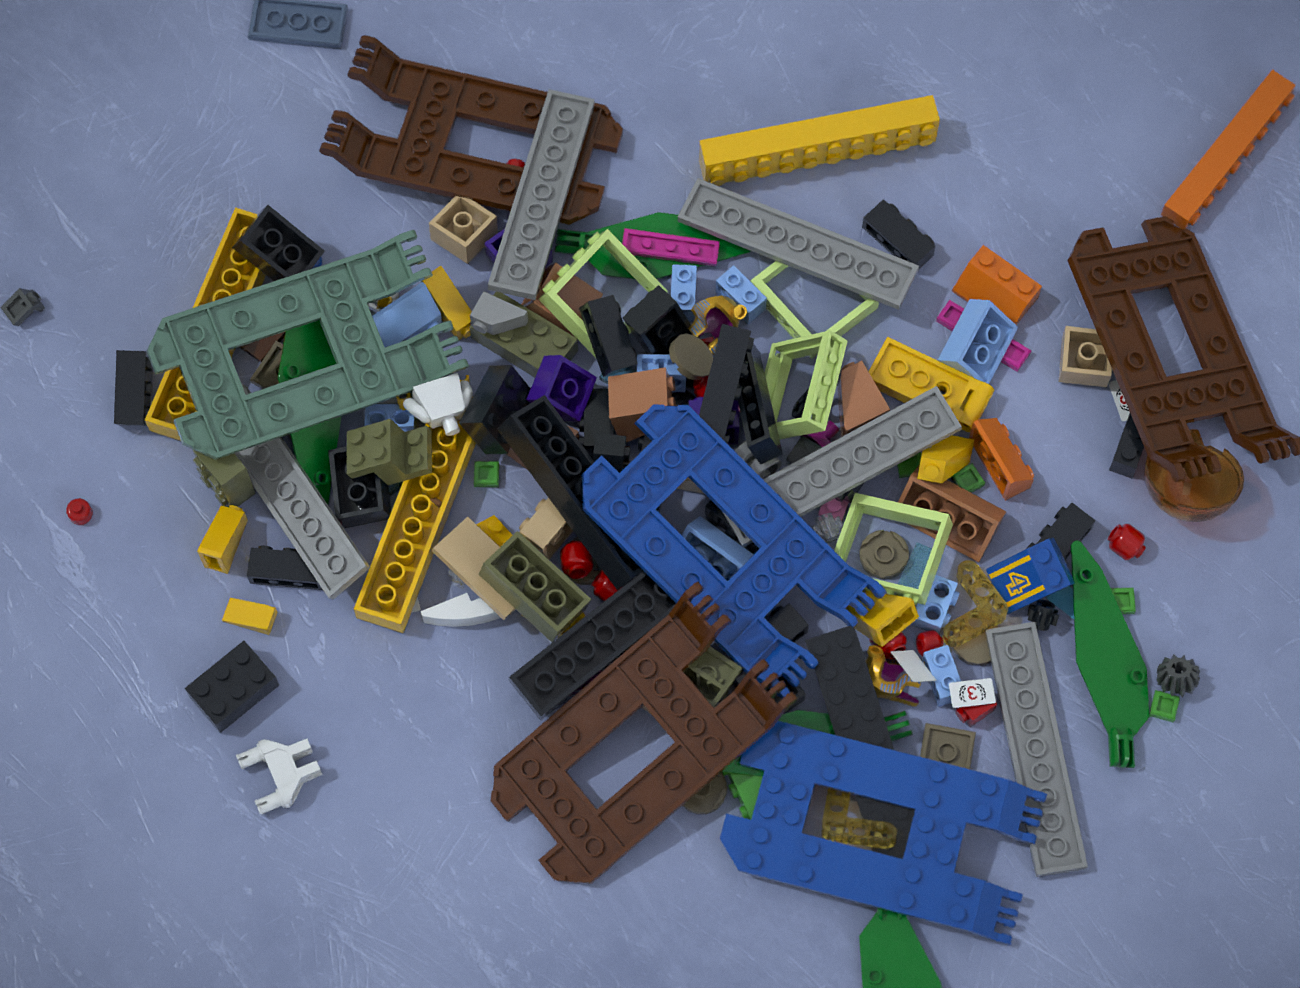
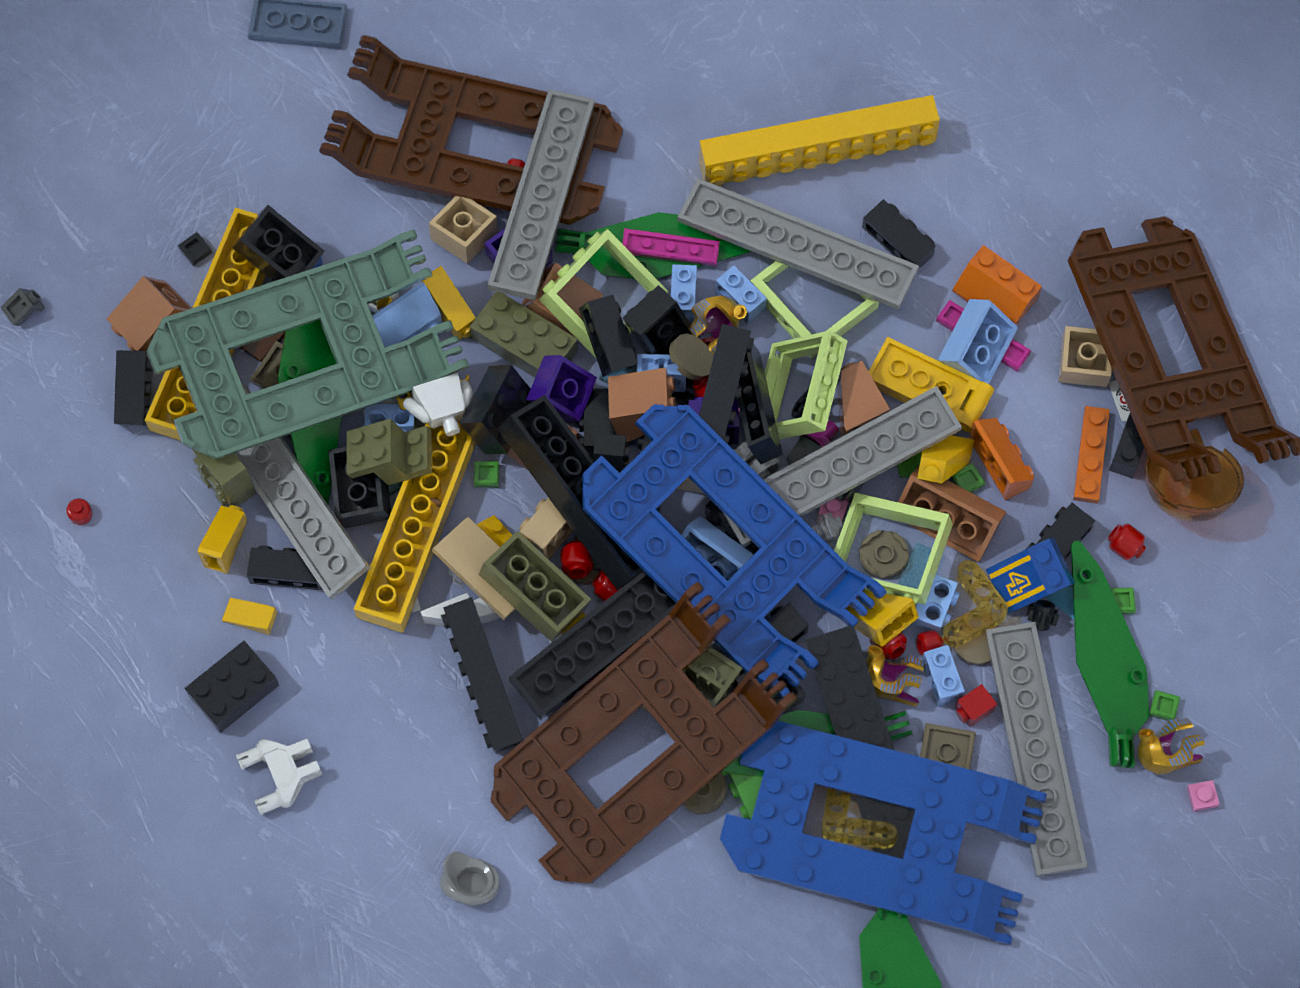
(142, 311): none -> nougat slope
(195, 249): none -> black tile
(468, 879): none -> light grey piece
(482, 674): none -> black brick
(496, 315): light grey slope -> none
(913, 666): white sticker -> none
(972, 693): white sticker -> none
(1091, 454): none -> orange plate
(1155, 748): none -> pearl gold piece
(1178, 675): dark grey gear -> none
(1203, 795): none -> bright pink plate
(1228, 150): orange brick -> none

